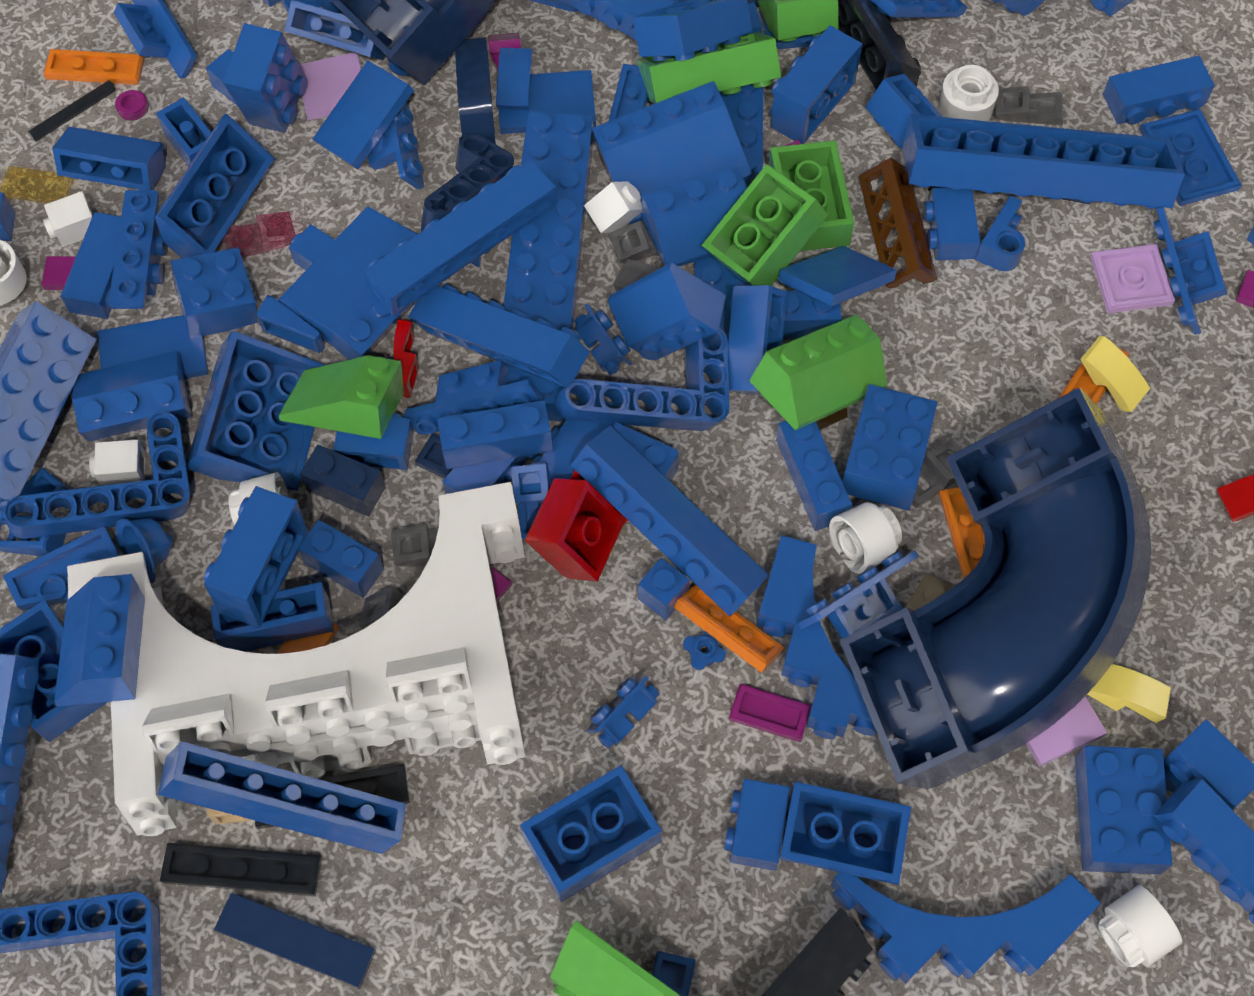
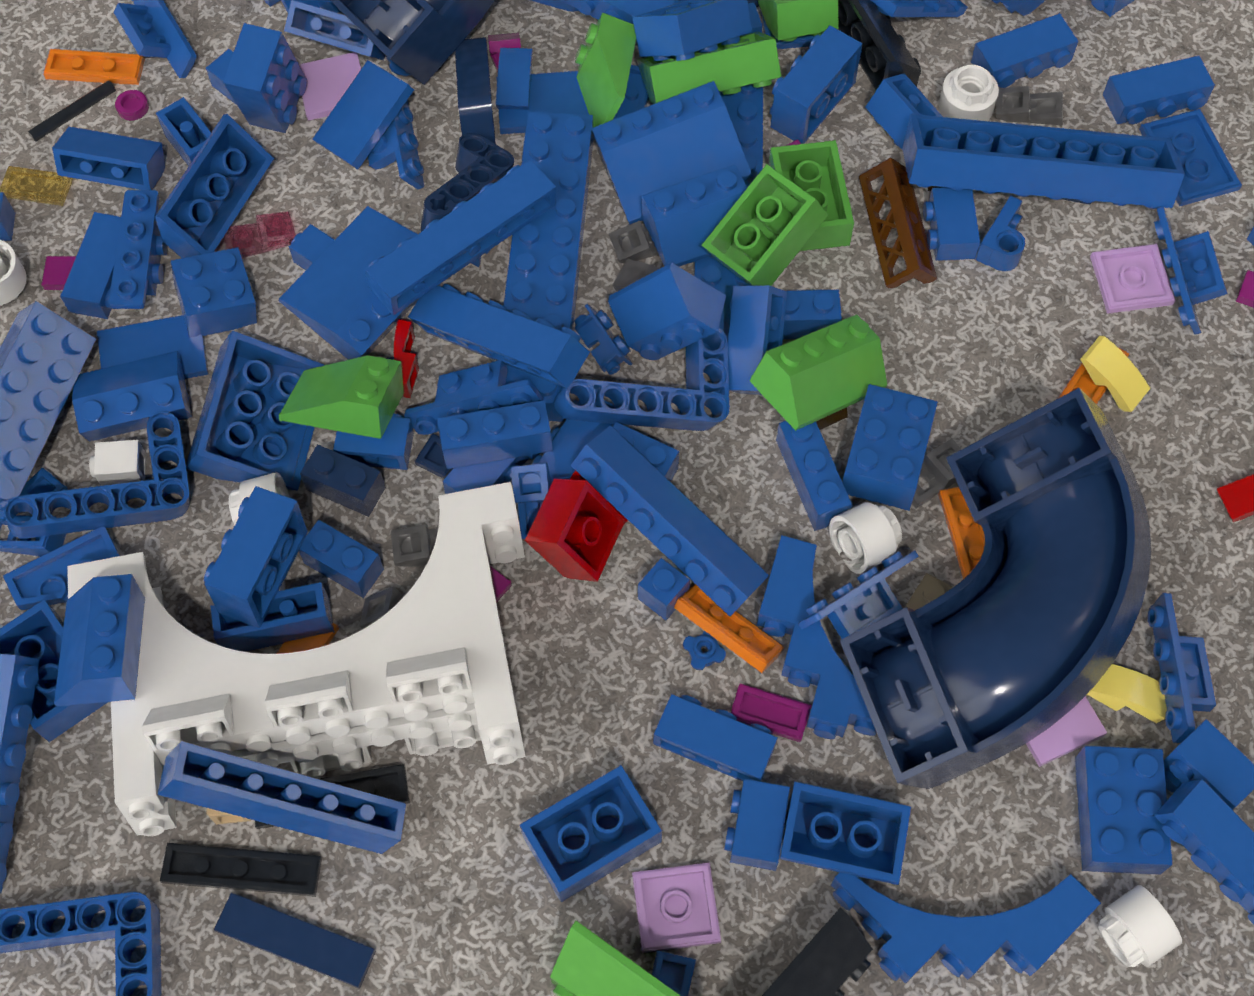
(68, 218): white brick -> none
(147, 537): blue piece -> none
(285, 324): blue slope -> none
(605, 66): none -> bright green slope
(614, 206): white brick -> none
(632, 699): blue hinge -> none
(676, 907): none -> lavender tile
(714, 739): none -> blue brick
(837, 275): blue tile -> none
(1026, 50): none -> blue brick
(1183, 670): none -> blue bracket

